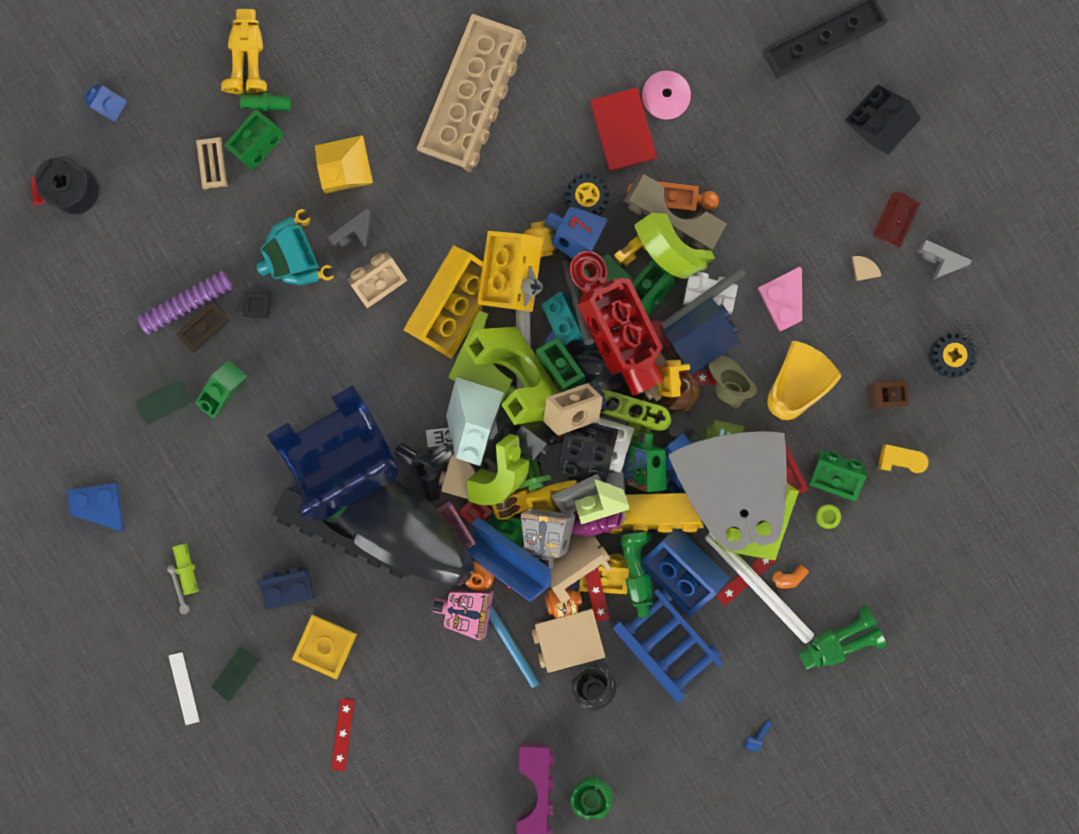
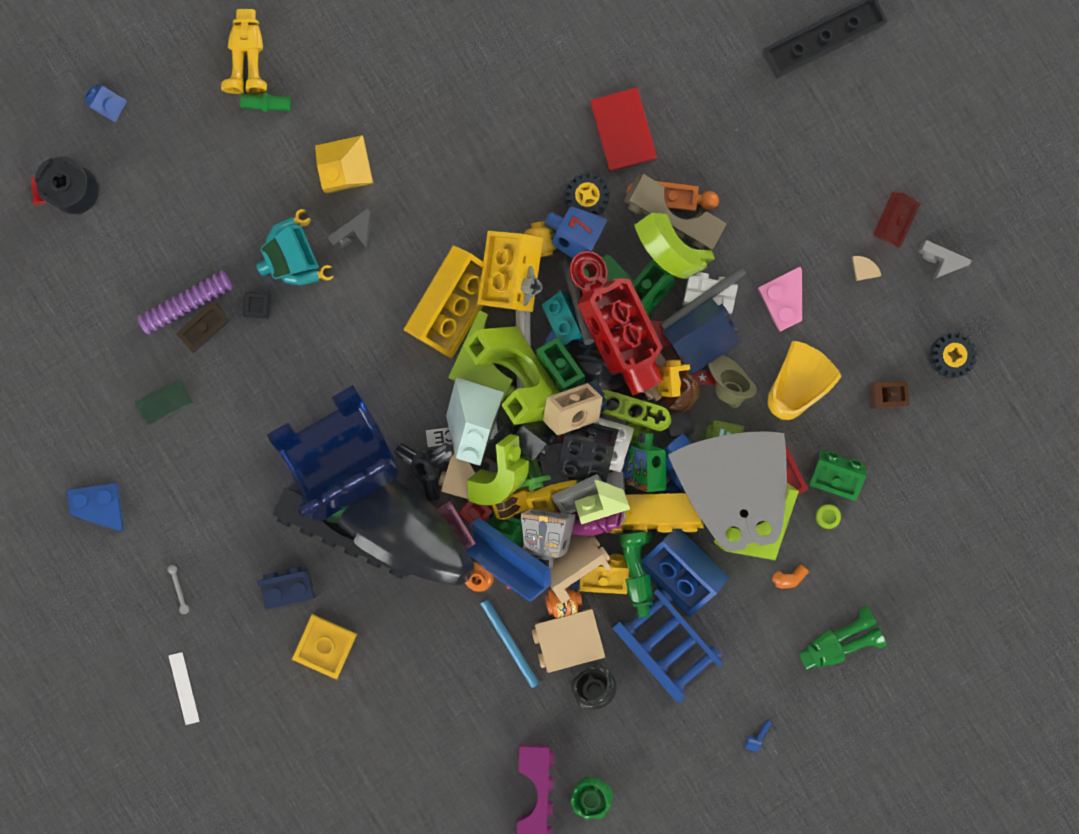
(185, 569): lime pin -> none
(214, 184): tan tile -> none
(220, 389): green slope -> none
(235, 674): clear green slope -> none
(254, 139): green bracket -> none
(342, 734): red sticker -> none
(376, 279): tan bracket -> none
(466, 611): torso -> none
(472, 92): tan bracket -> none
(597, 595): red sticker -> none
(628, 255): yellow wing -> none
(661, 106): bright pink dish -> none
(738, 584): red sticker -> none
(764, 591): white axle -> none
(883, 119): black slope -> none
(911, 460): yellow leg -> none

